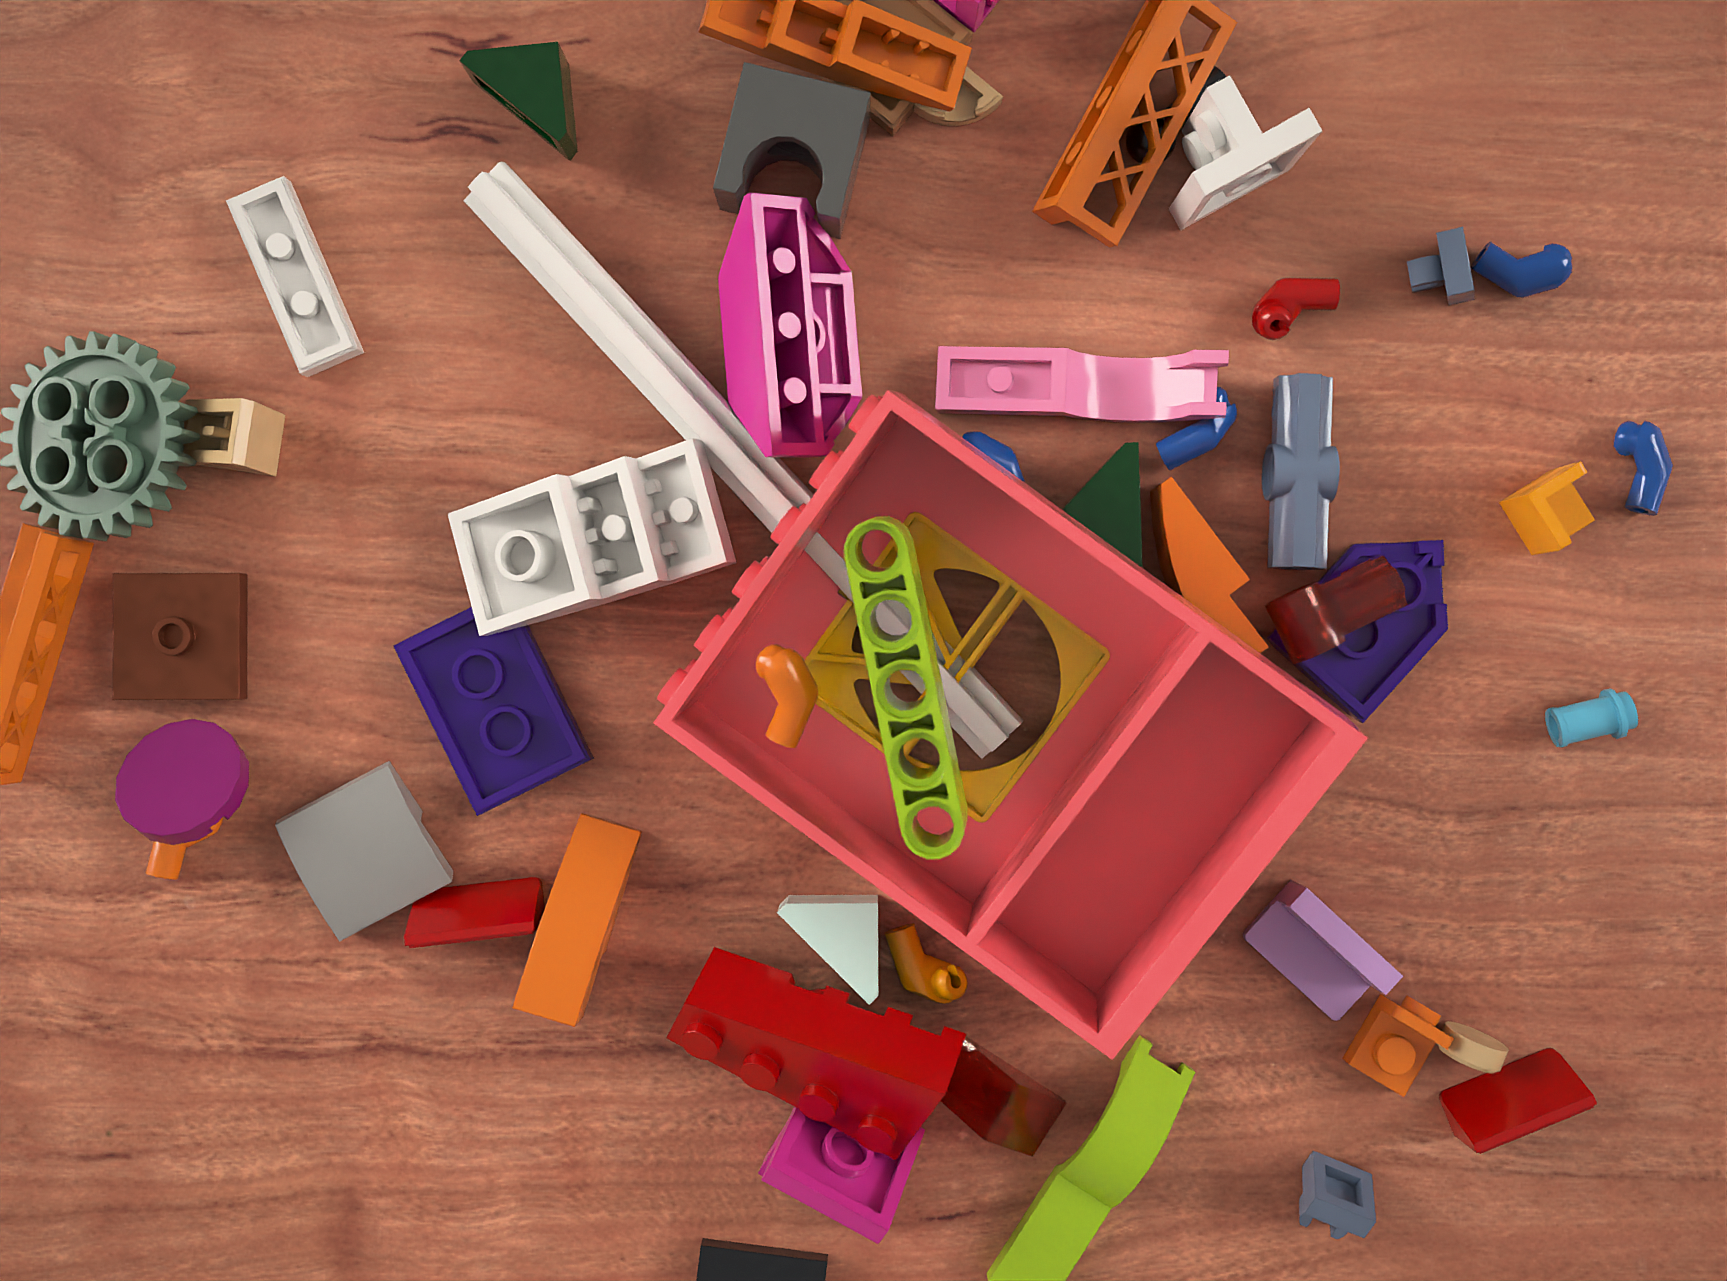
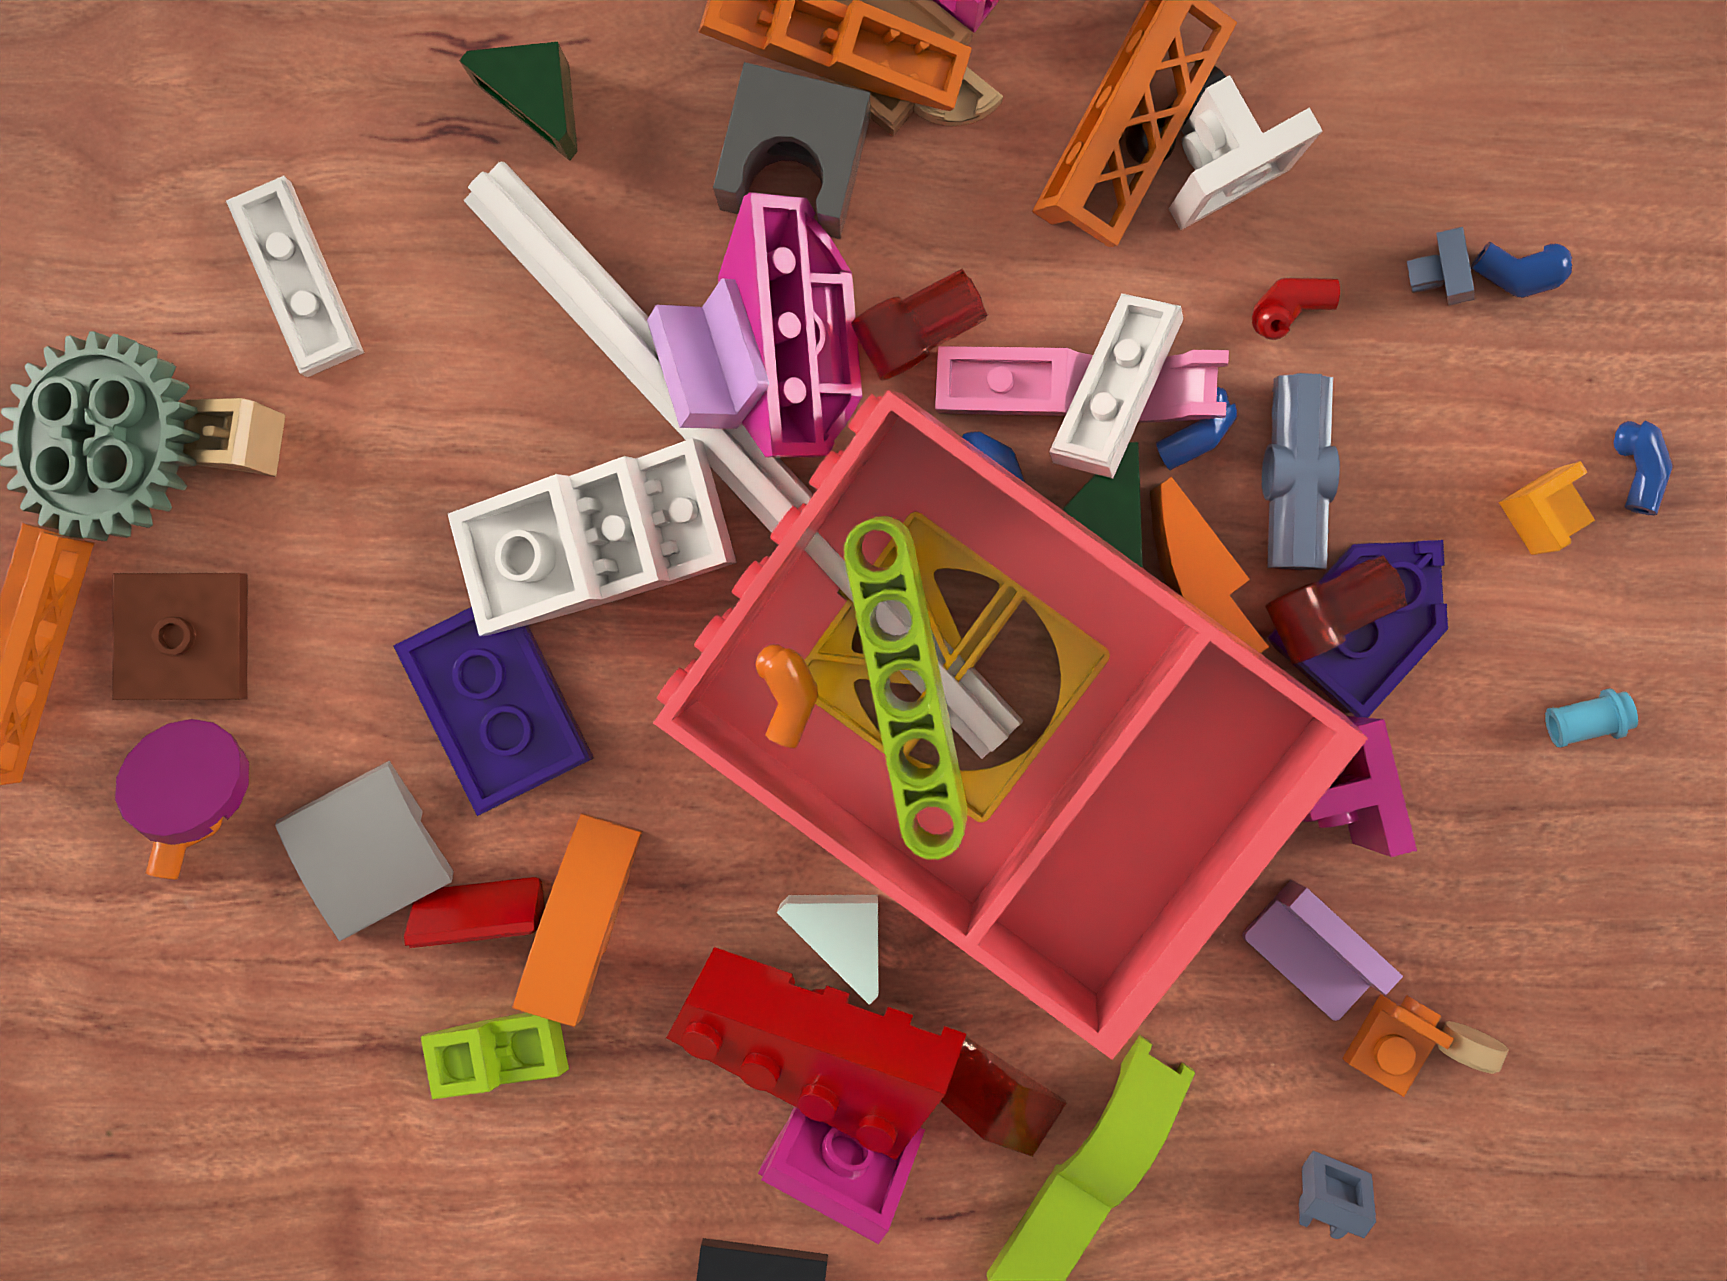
(493, 1053): none -> lime slope
(709, 359): none -> lavender panel
(904, 331): none -> clear red piece
(921, 972): light orange arm -> none
(1116, 385): none -> white tile
(1369, 796): none -> dark pink bracket
(1515, 1100): red slope -> none

